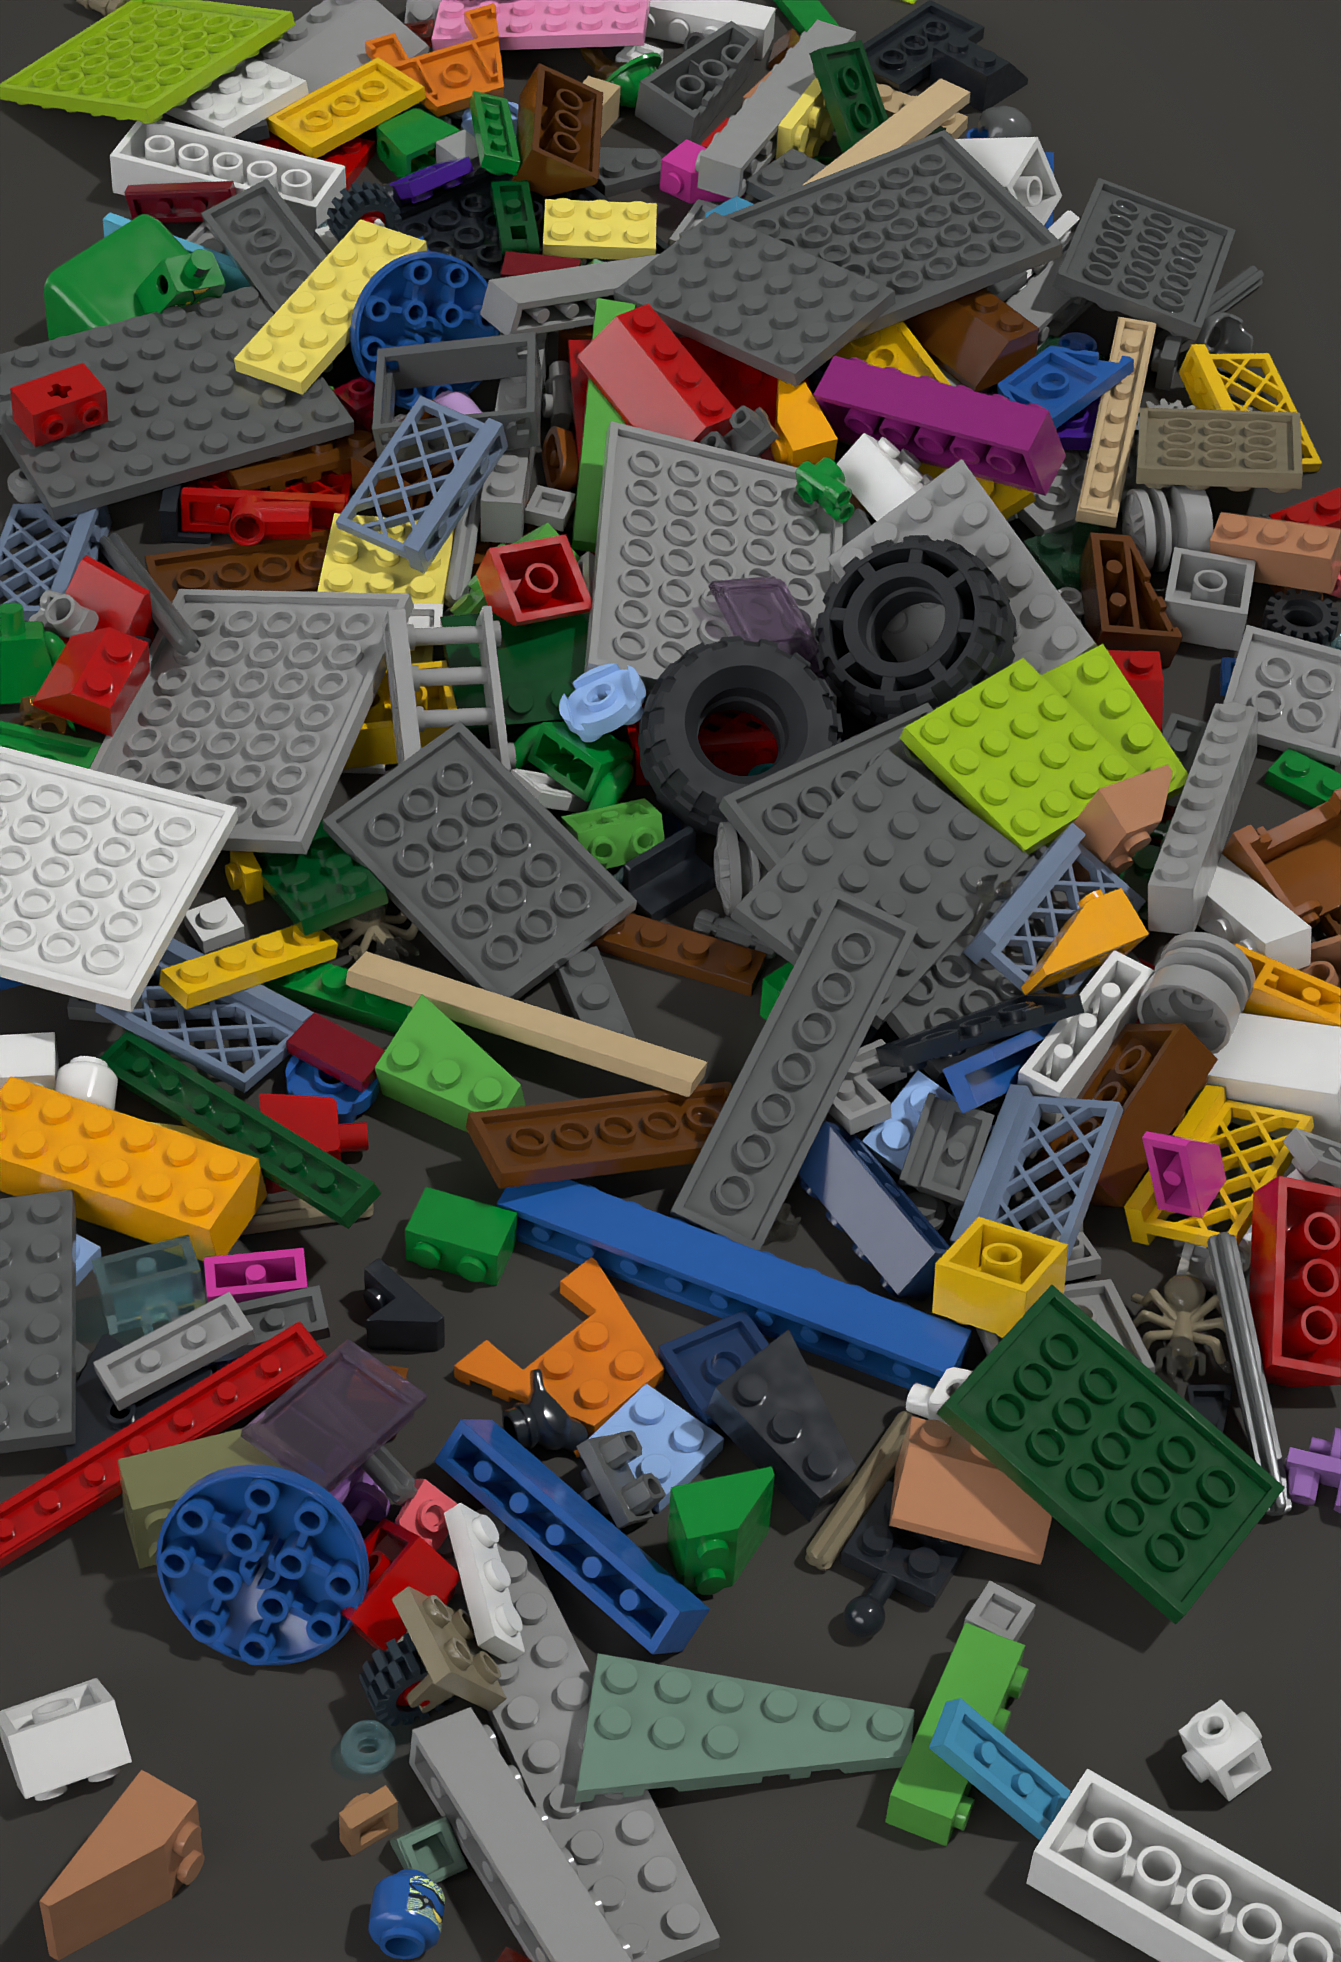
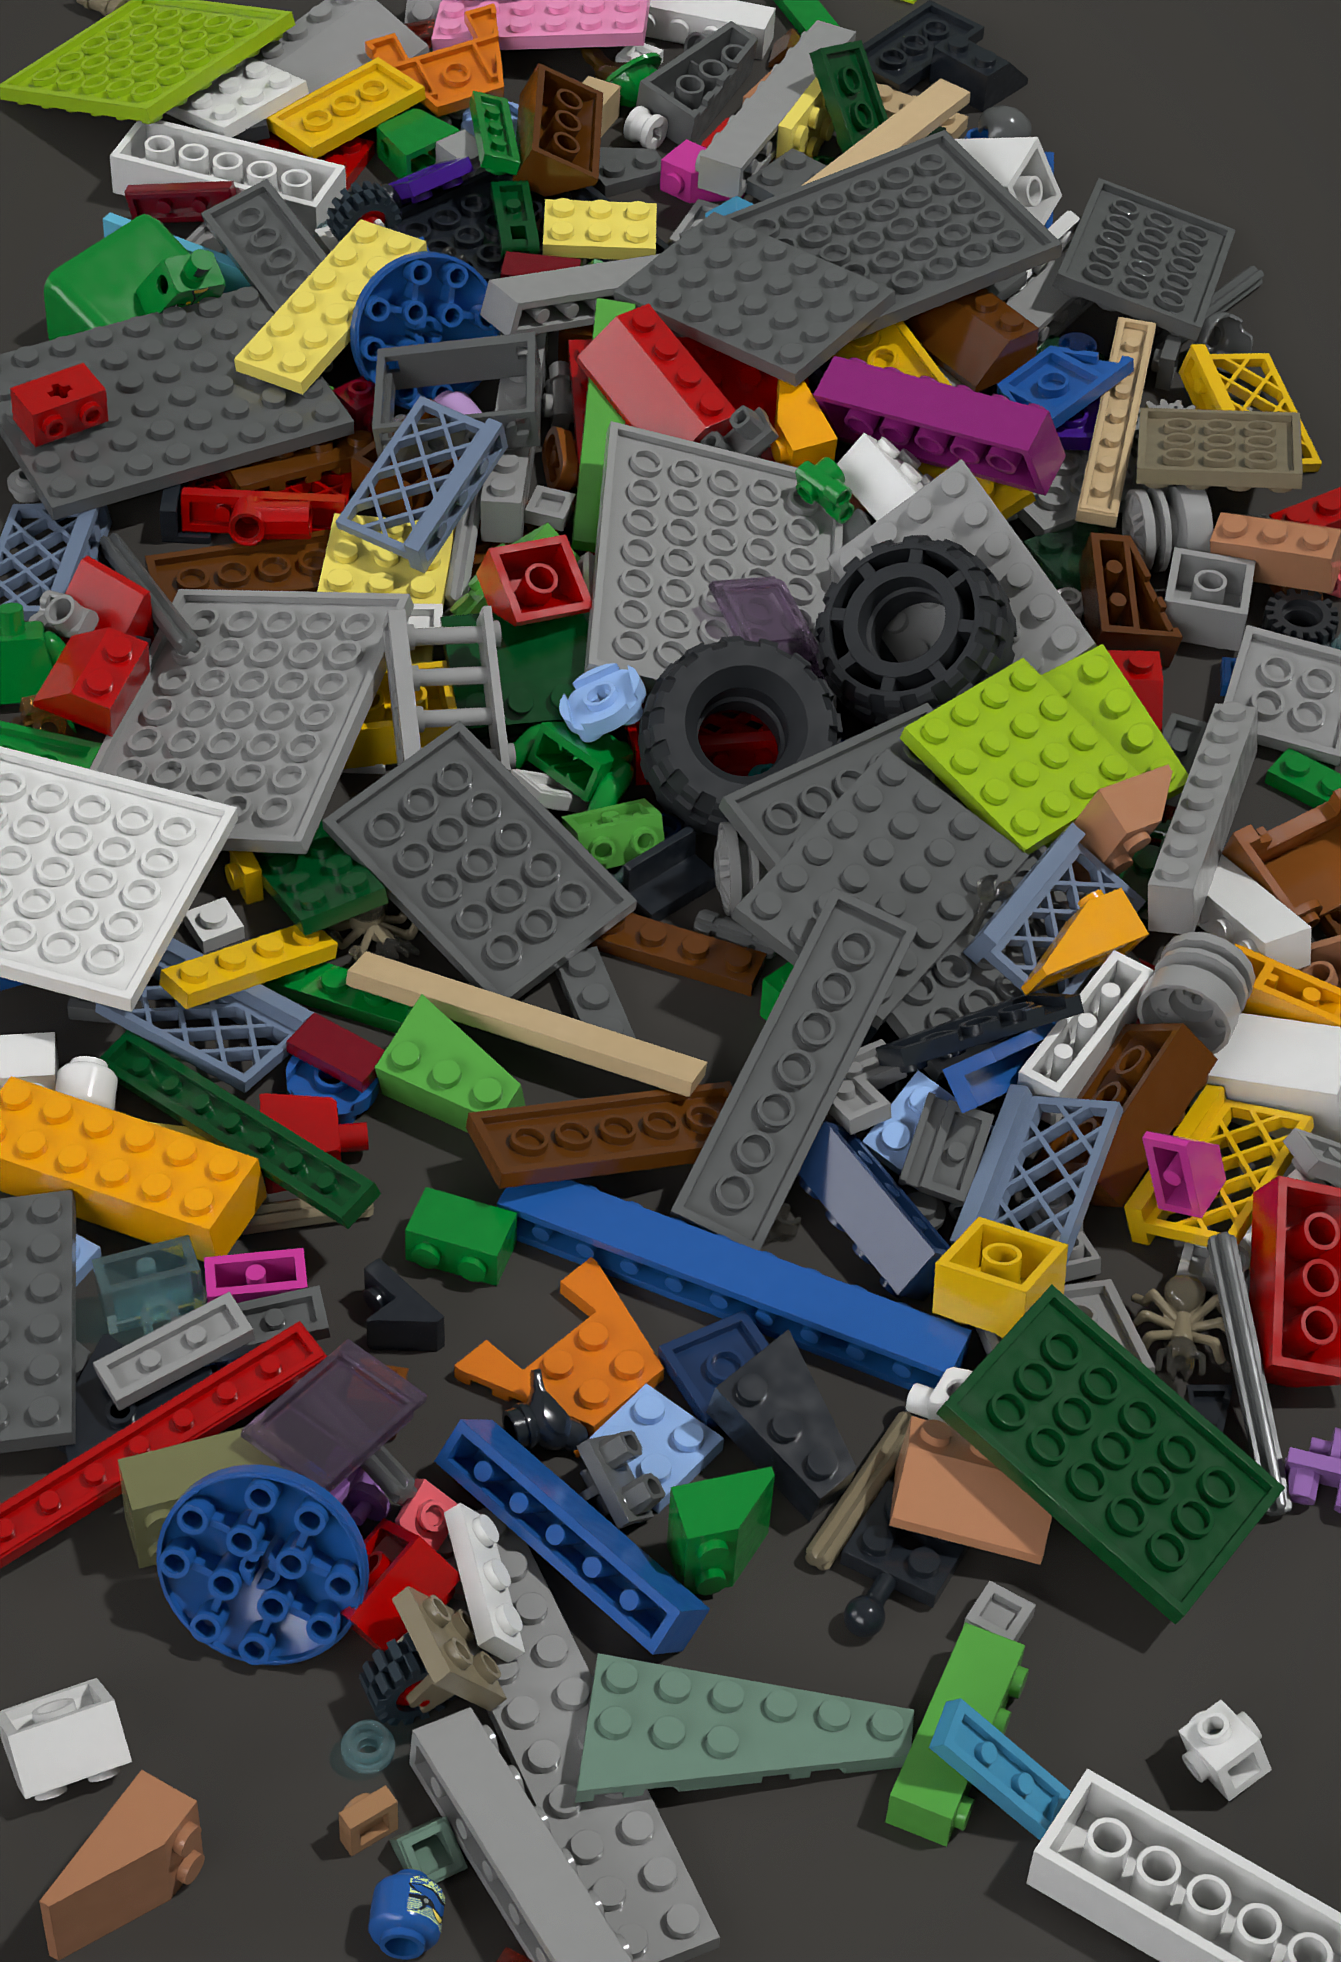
(645, 128): none -> white wheel

